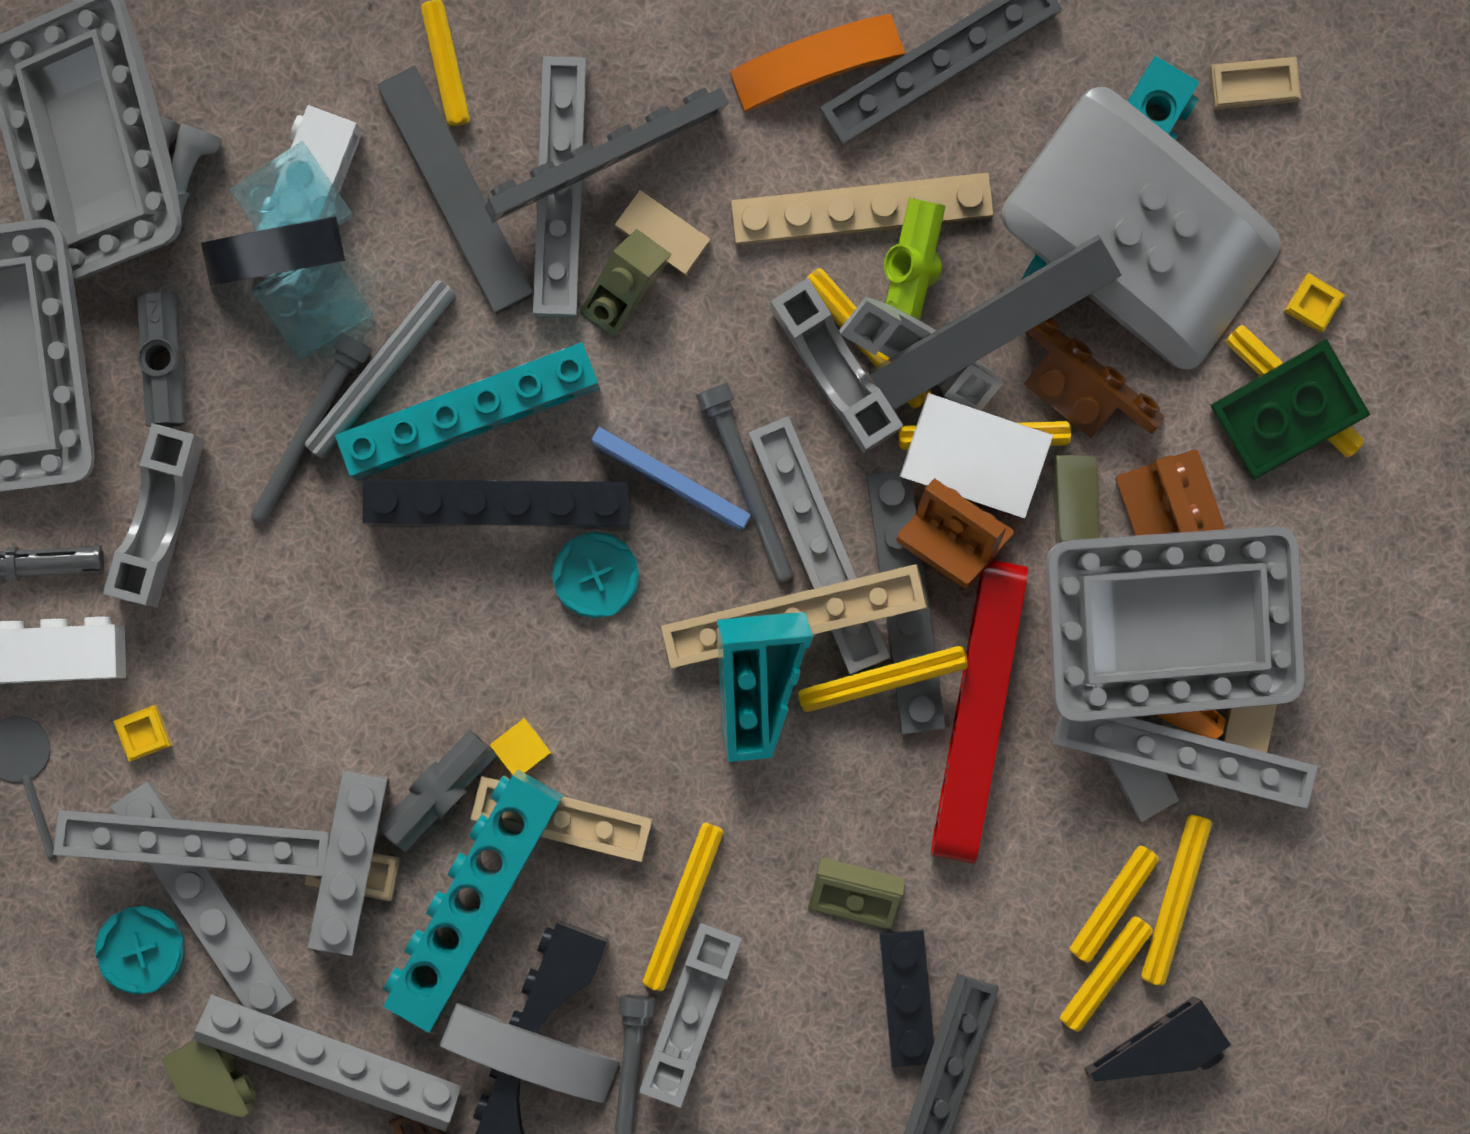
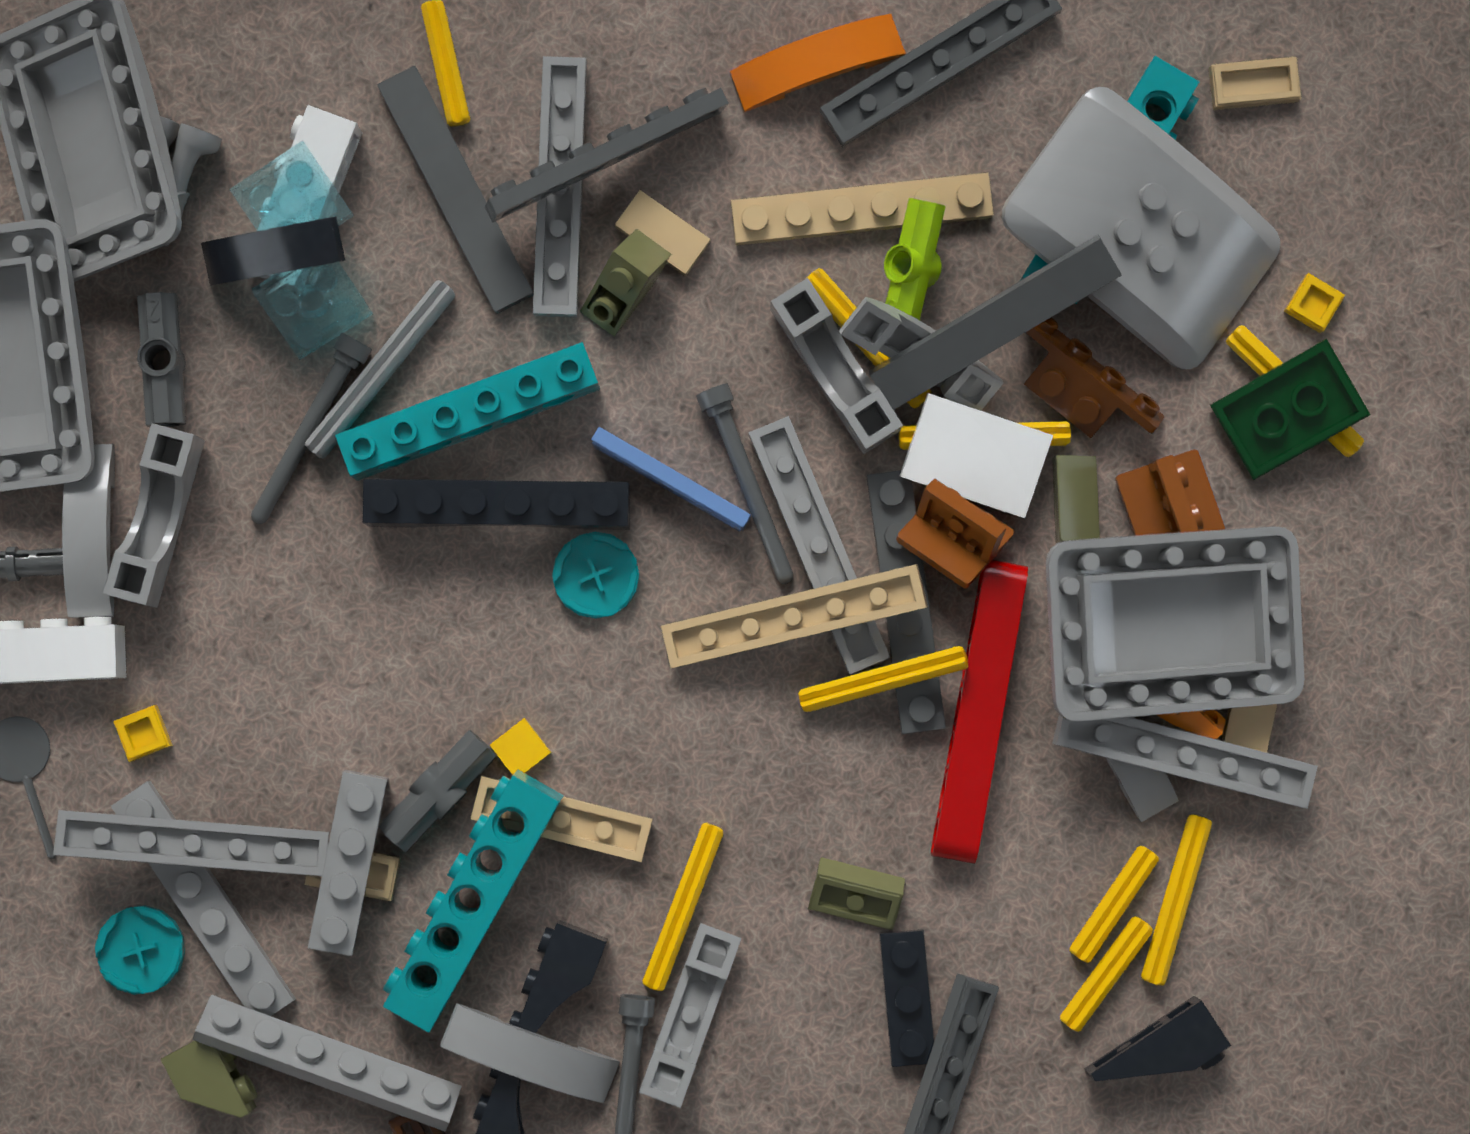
(87, 538): none -> light grey slope
(756, 678): teal wedge -> none

